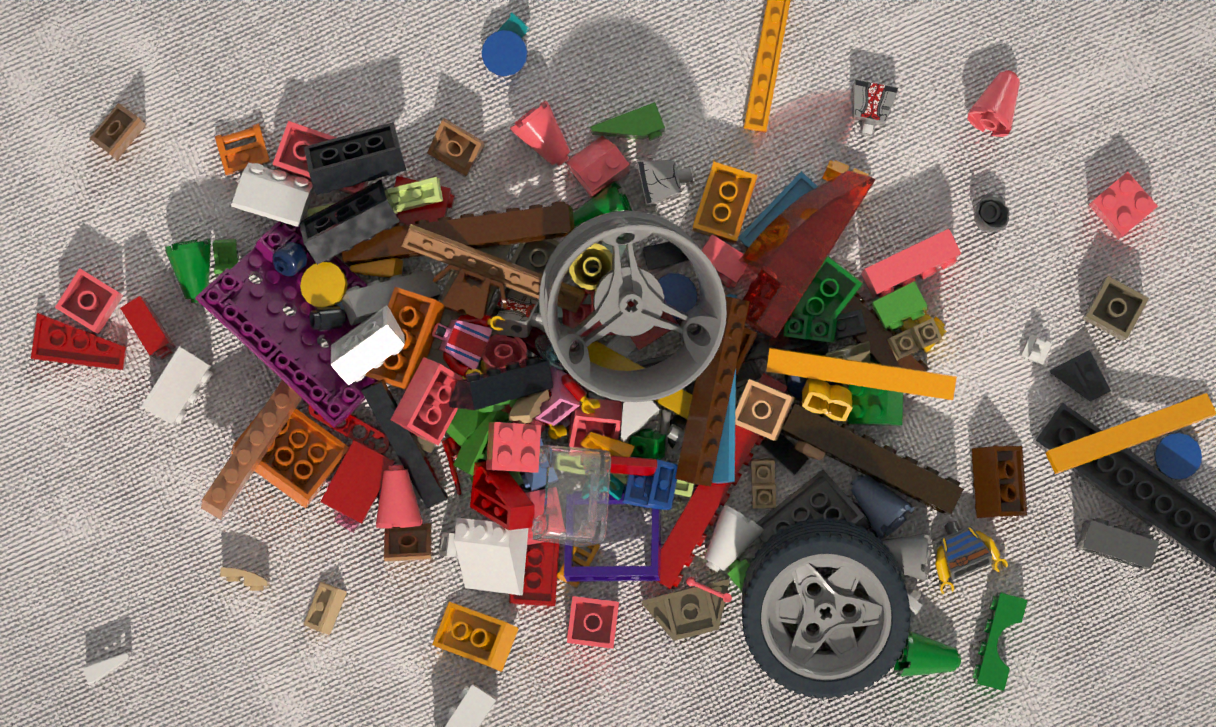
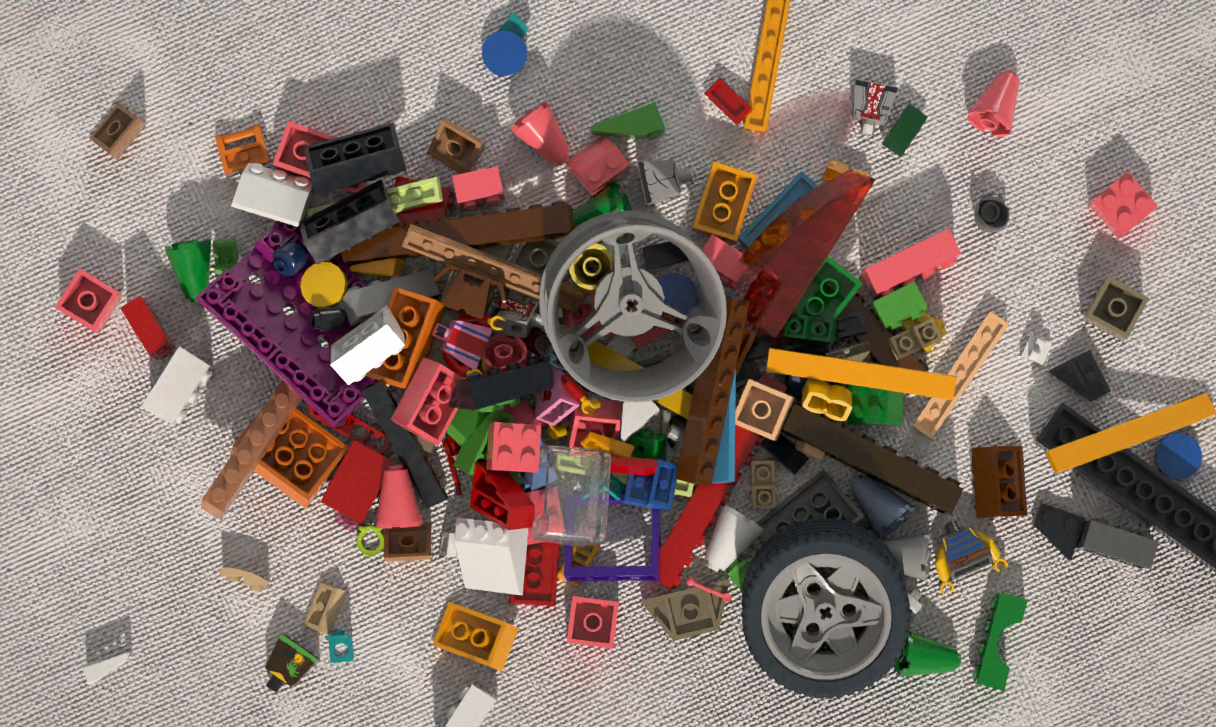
(69, 345): red wing -> none
(288, 663): none -> torso
(340, 637): none -> teal bracket
(363, 529): none -> lime piece
(478, 188): none -> coral brick
(528, 407): tan slope -> none
(728, 101): none -> red tile
(904, 130): none -> dark green slope
(965, 370): none -> light nougat plate
(1059, 528): none -> black wing

